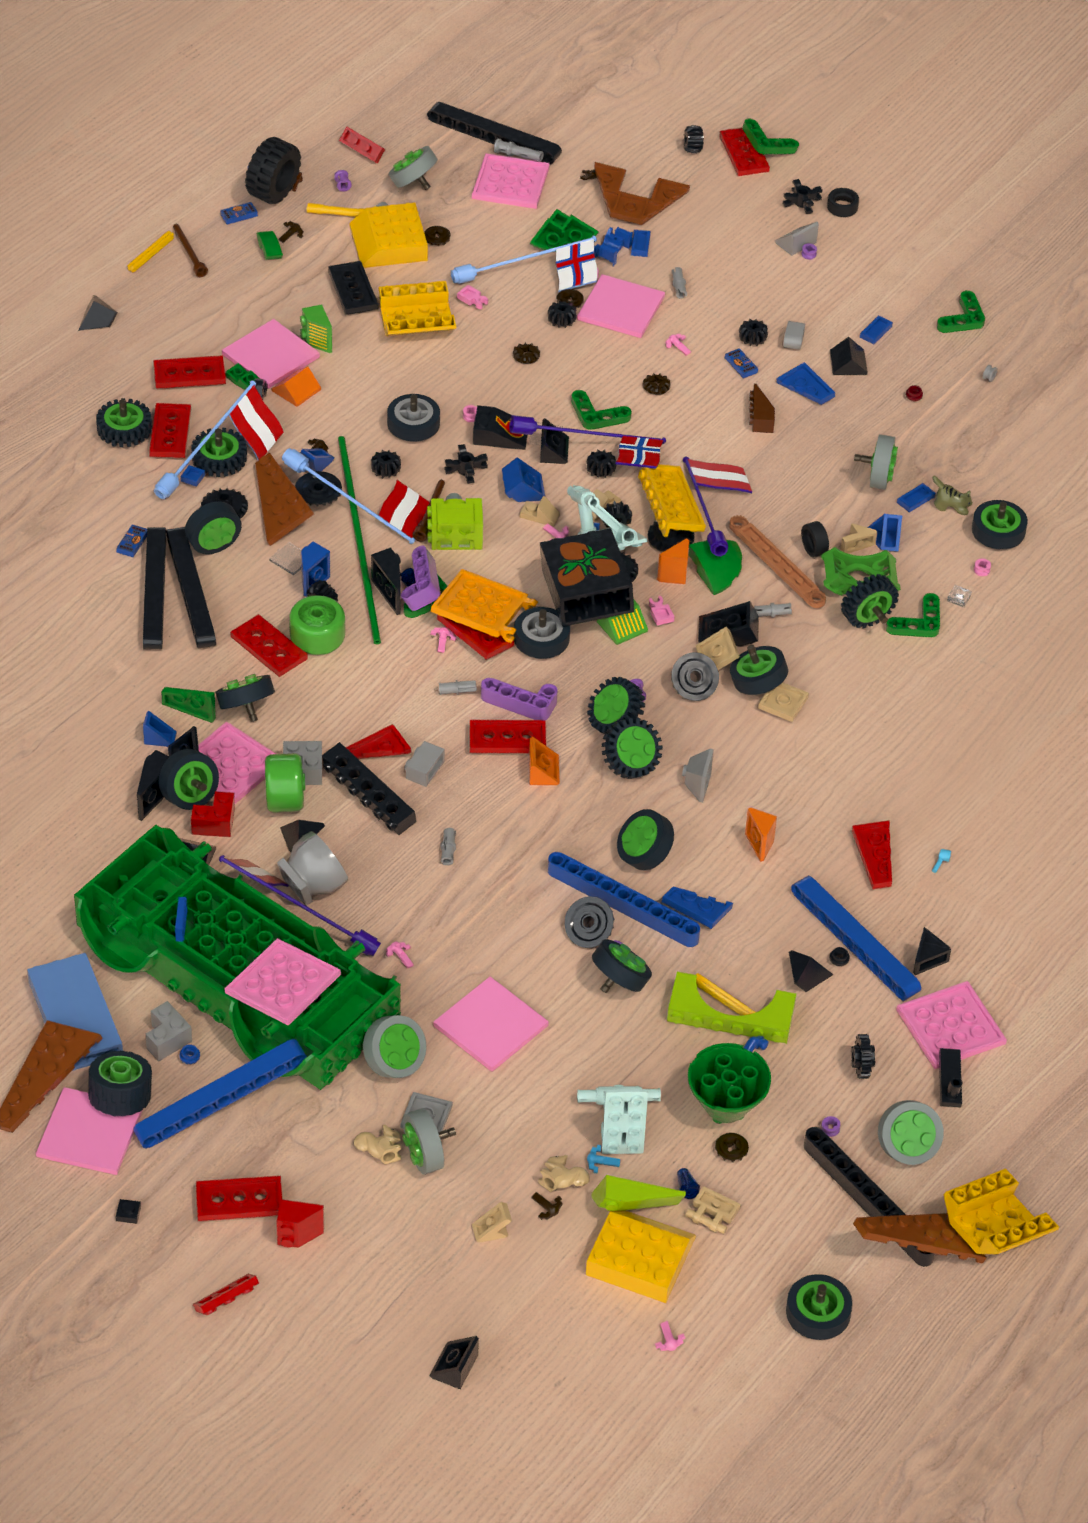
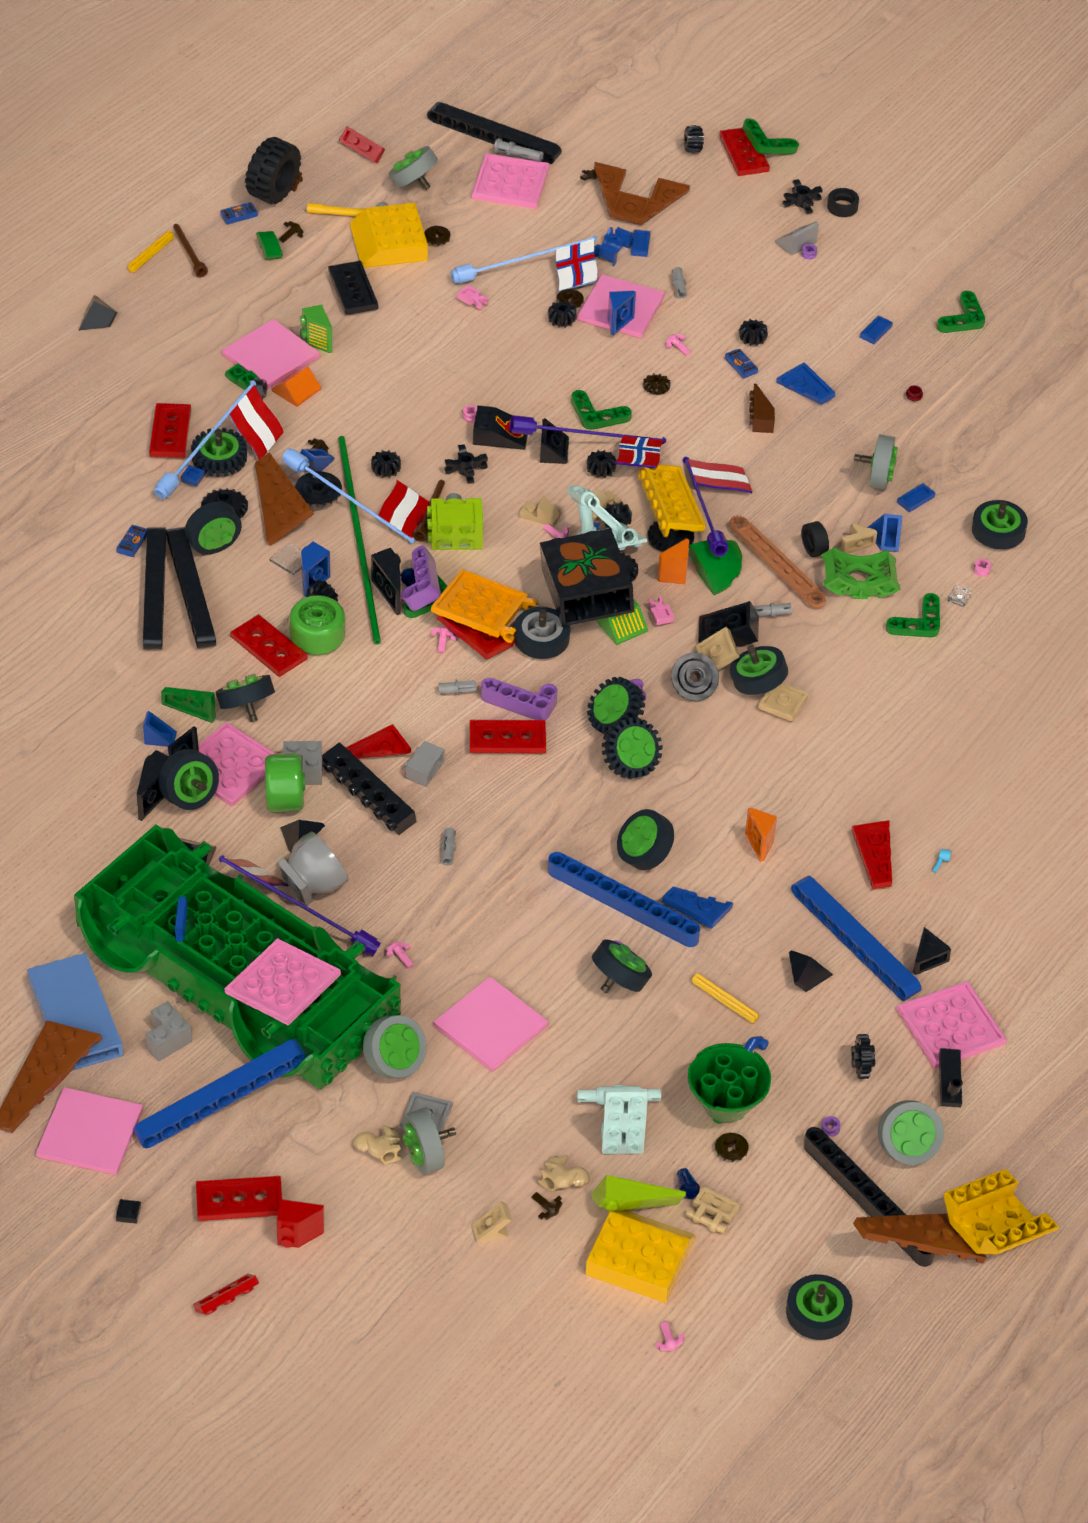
(120, 1083): black wheel -> none
(124, 422): wheel -> none
(189, 1050): blue plate -> none
(196, 378): red plate -> none
(214, 819): red brick -> none
(341, 183): medium lavender bush -> none
(413, 417): wheel -> none
(415, 308): yellow slope -> none
(456, 1361): black slope -> none
(522, 481): blue slope -> none
(529, 357): dark brown gear -> none
(543, 764): orange slope -> none
(562, 230): green brick -> none
(578, 919): black gear -> none
(592, 1158): dark azure piece -> none
(620, 309): none -> blue slope
(690, 1009): lime arch -> none
(698, 773): light grey slope -> none
(794, 335): light grey beam -> none
(839, 956): black plate -> none
(848, 358): black slope -> none
(870, 601): black wheel -> none
(950, 497): olive animal -> none
(990, 373): light grey bush -> none

